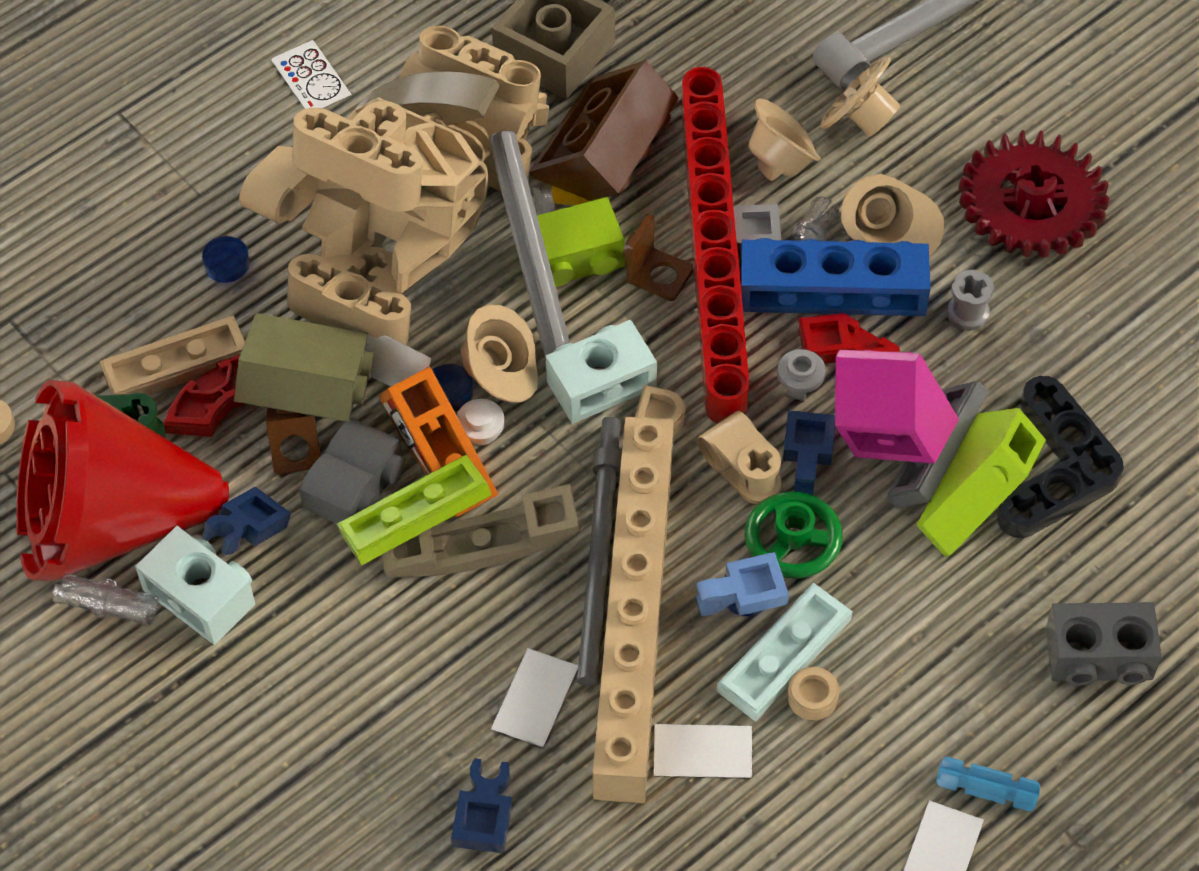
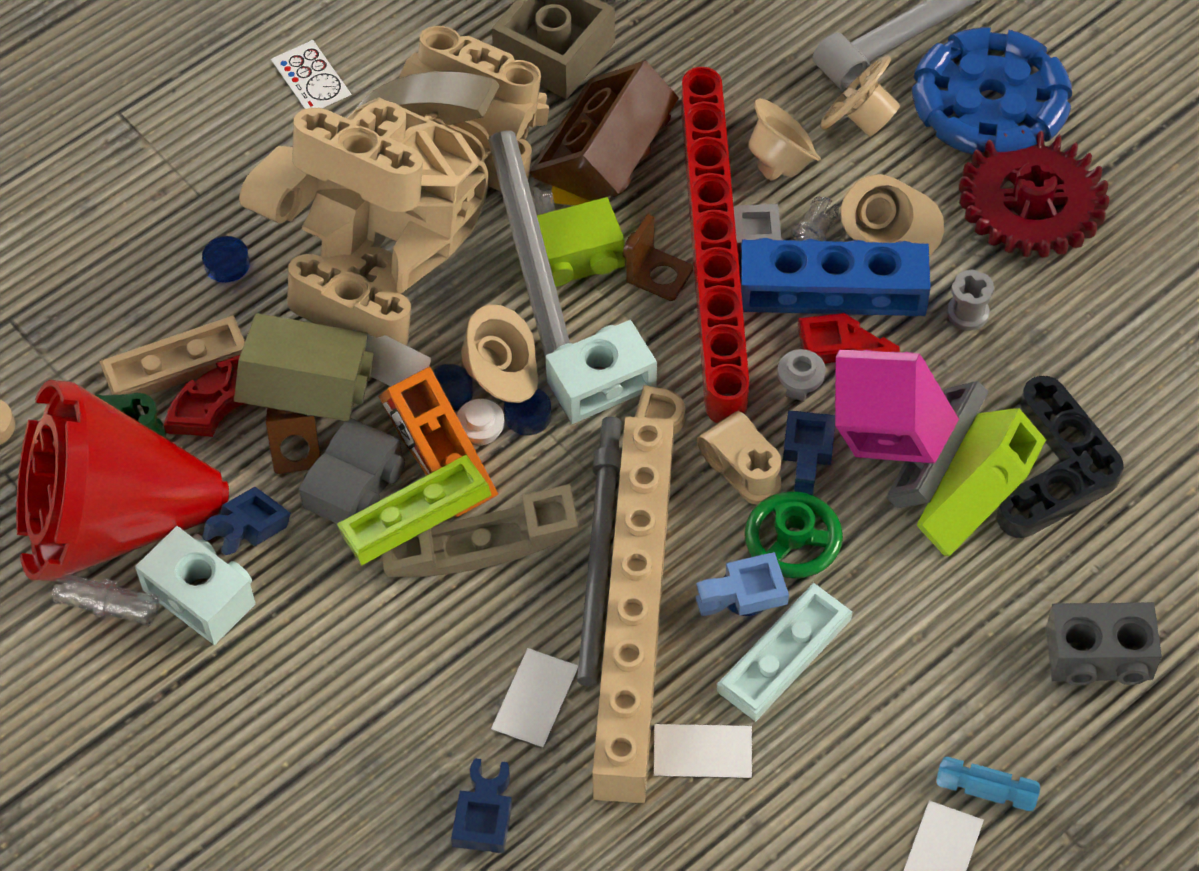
(530, 415): none -> clear blue tile
(813, 693): tan tile -> none
(985, 72): none -> blue plate

